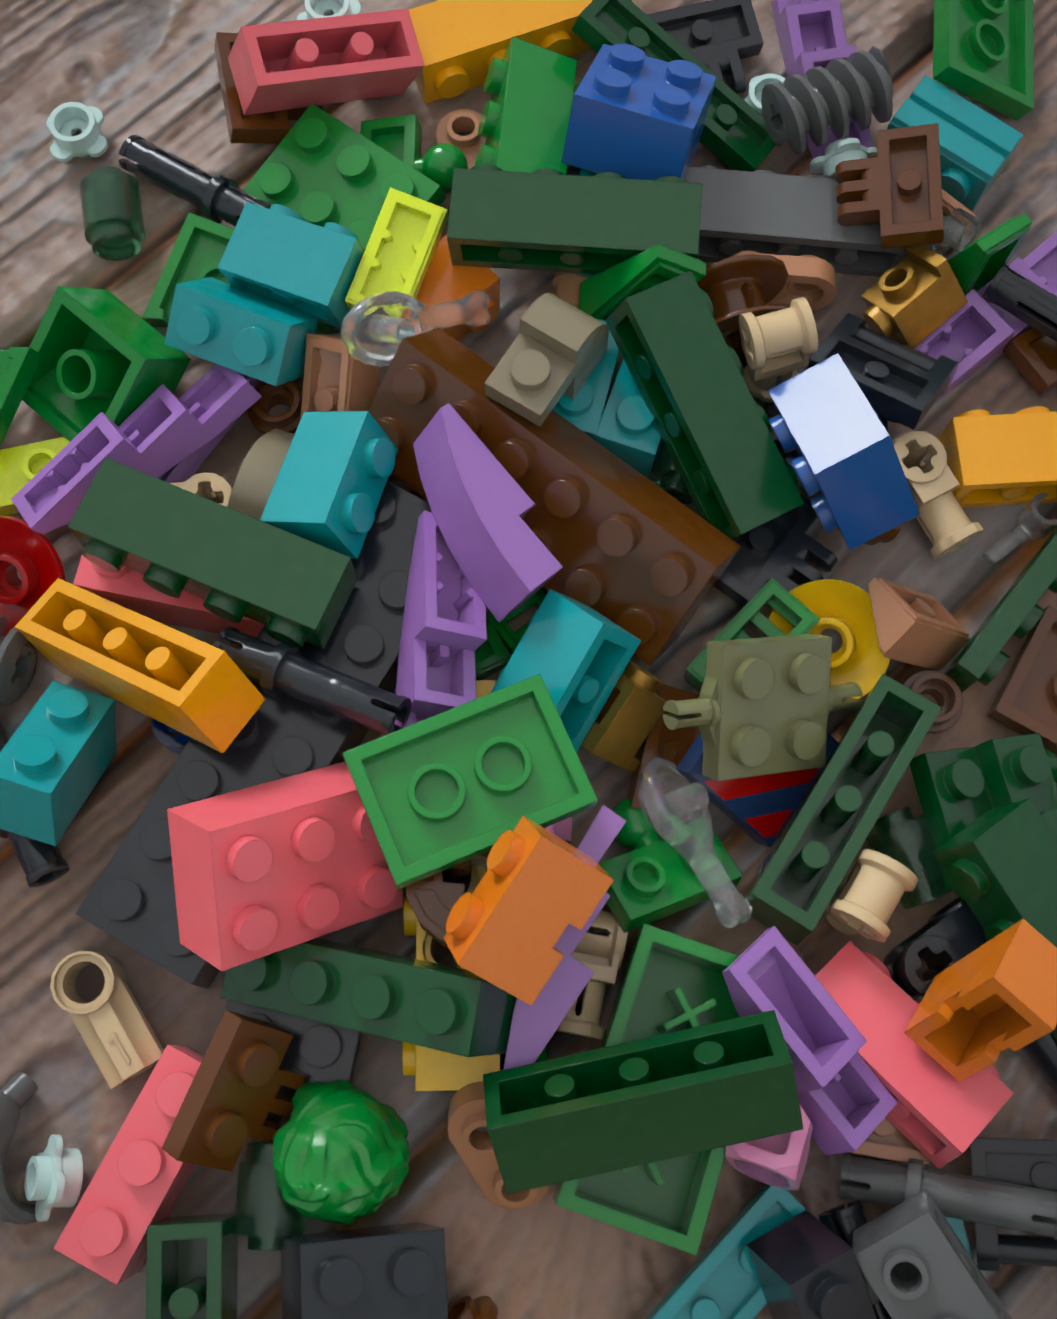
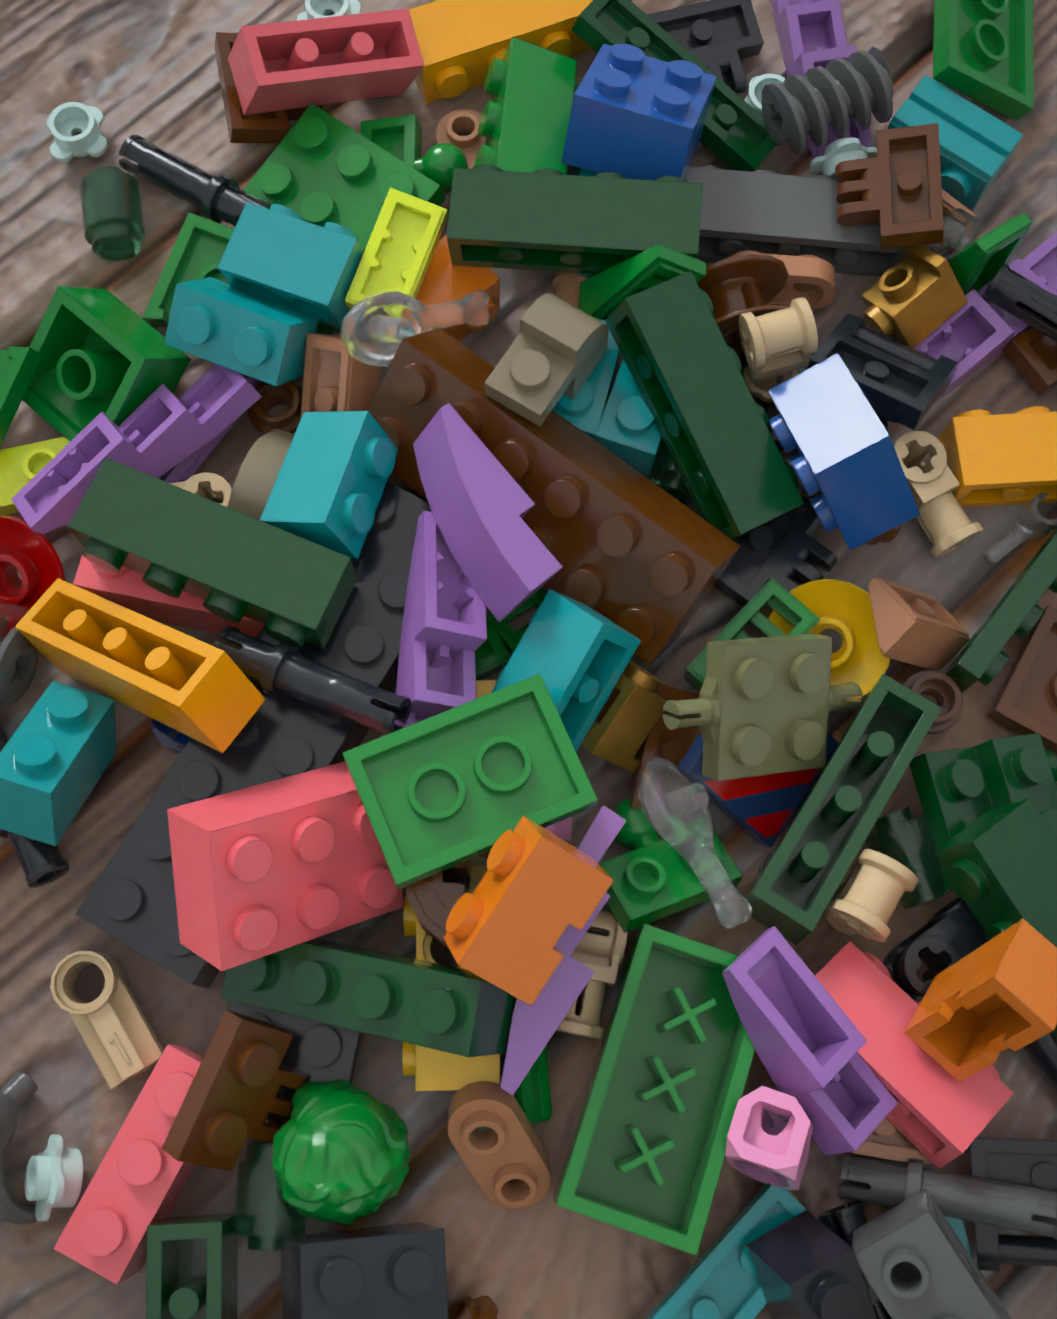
(641, 1102): dark green brick -> none

